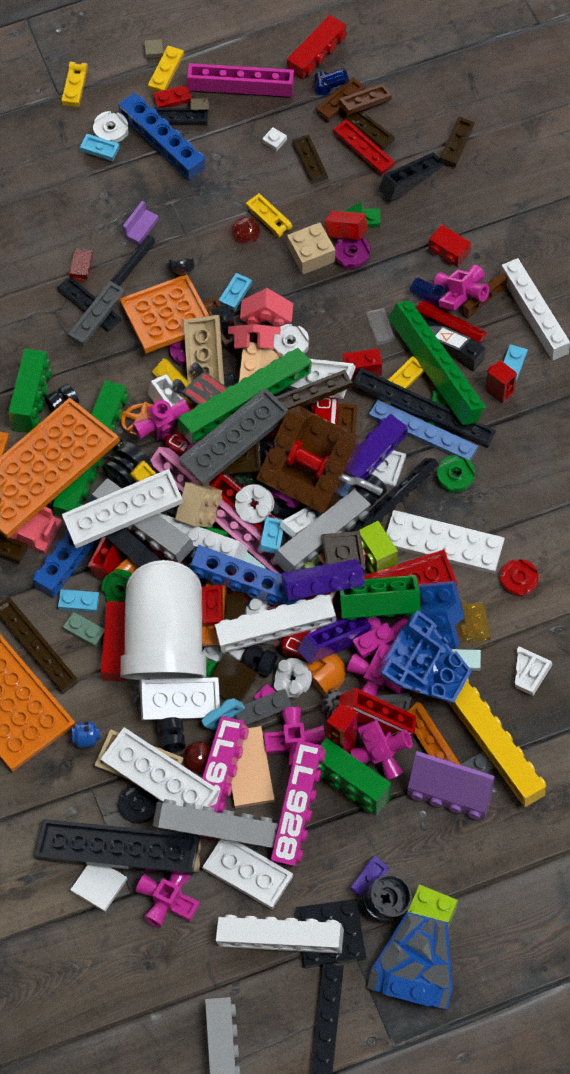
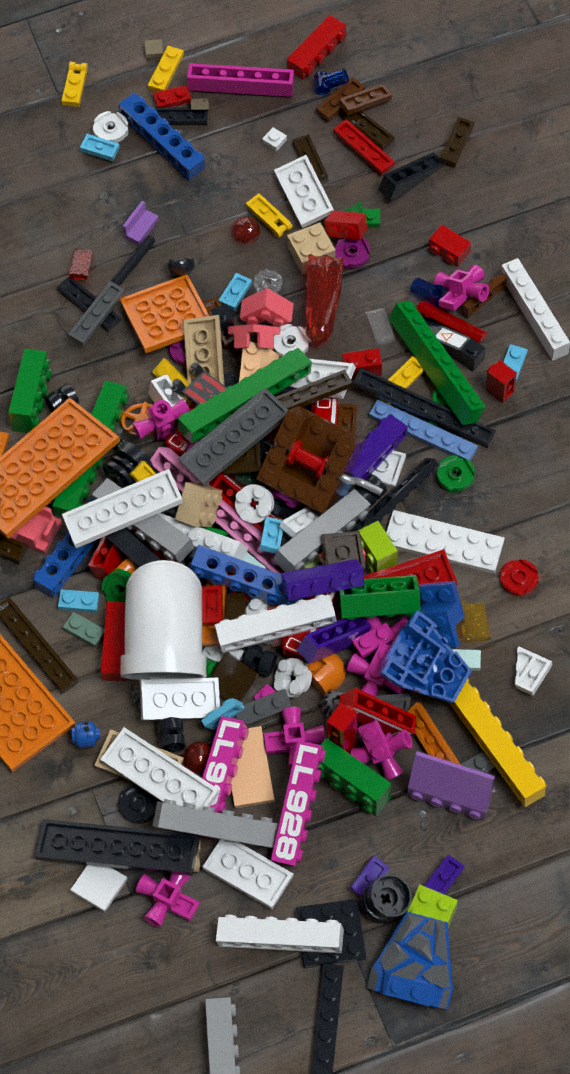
(259, 280): none -> clear gear
(304, 191): none -> white plate
(322, 297): none -> clear red piece
(445, 875): none -> dark purple plate

